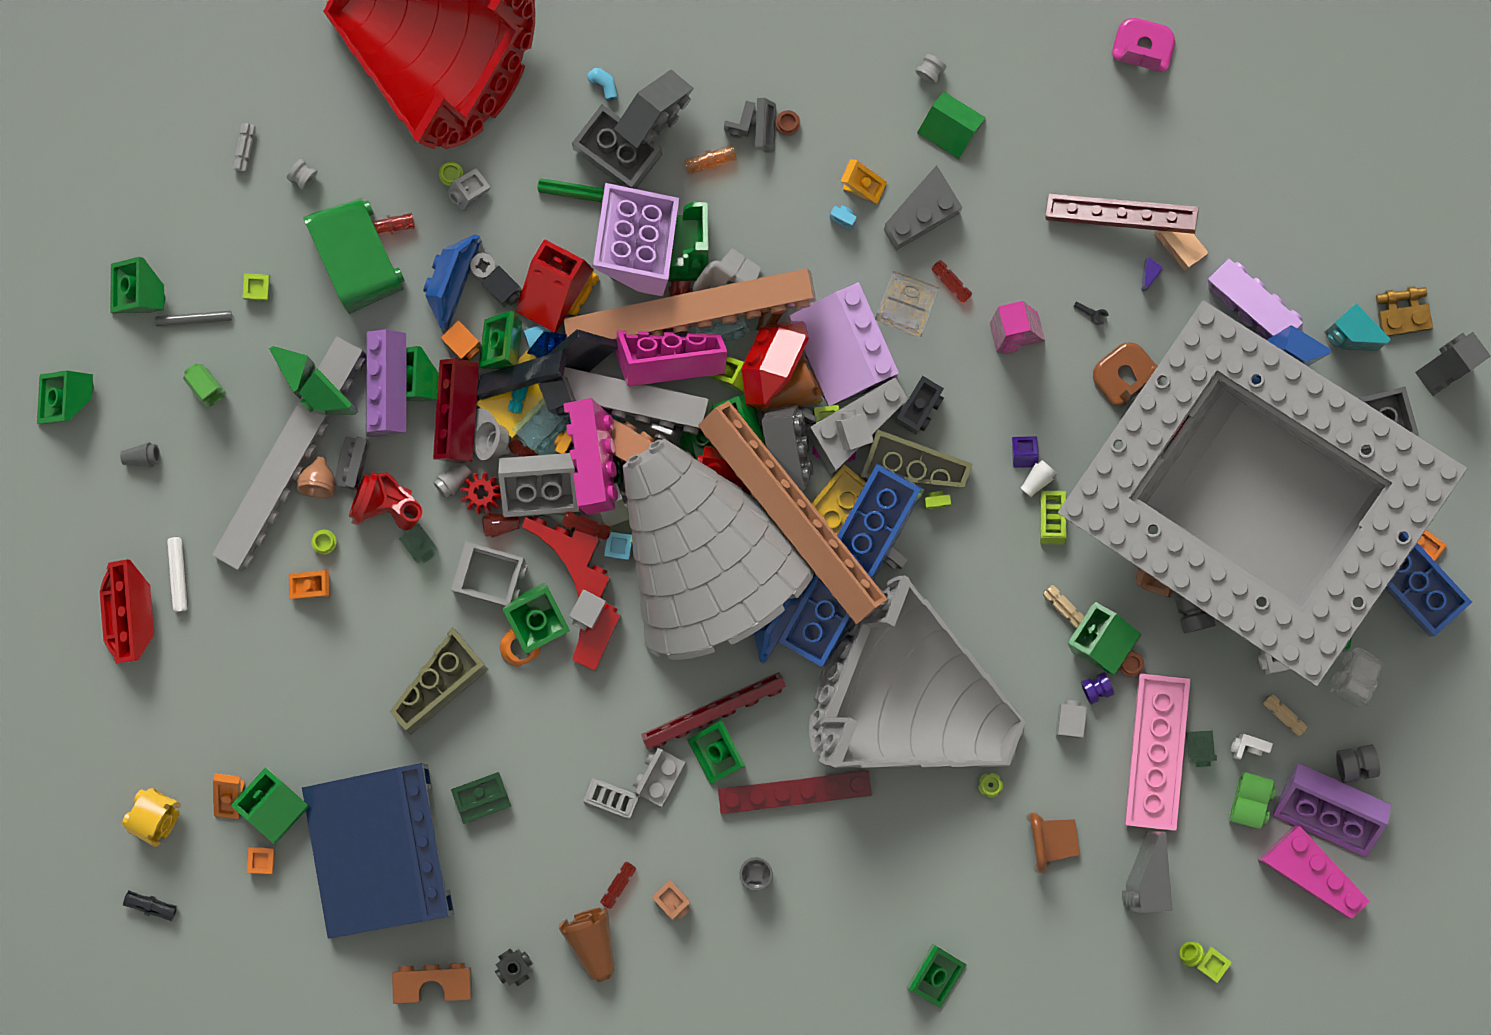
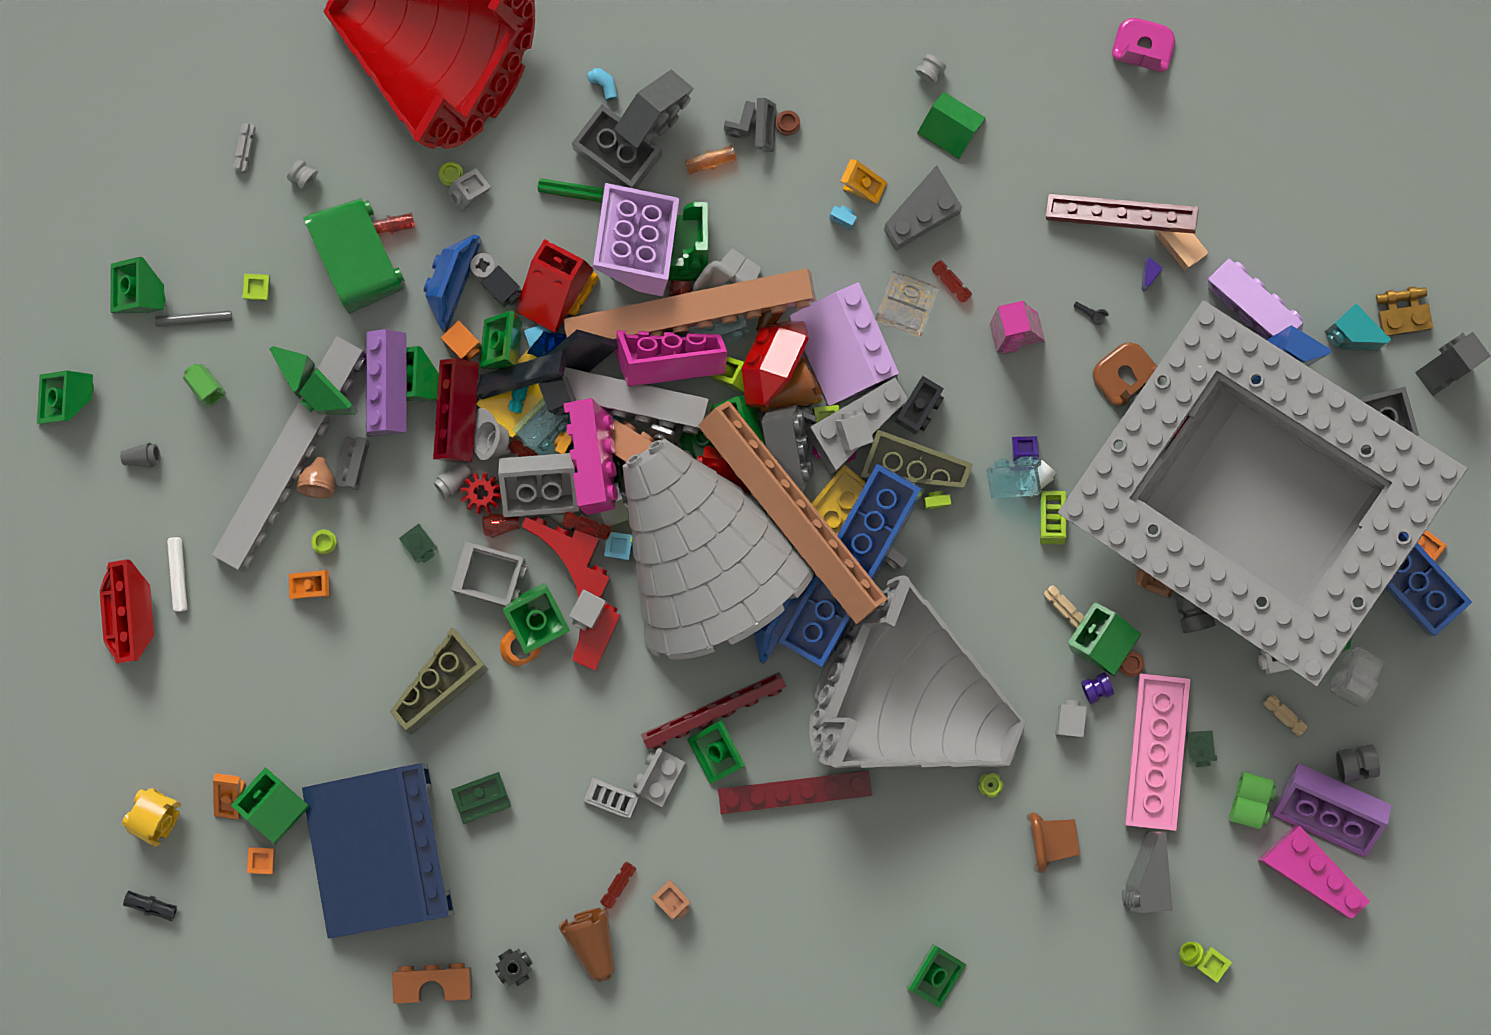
(382, 495): red piece -> none
(755, 873): dark grey wheel -> none
(1014, 477): none -> clear light blue bracket
(1255, 746): white bracket -> none

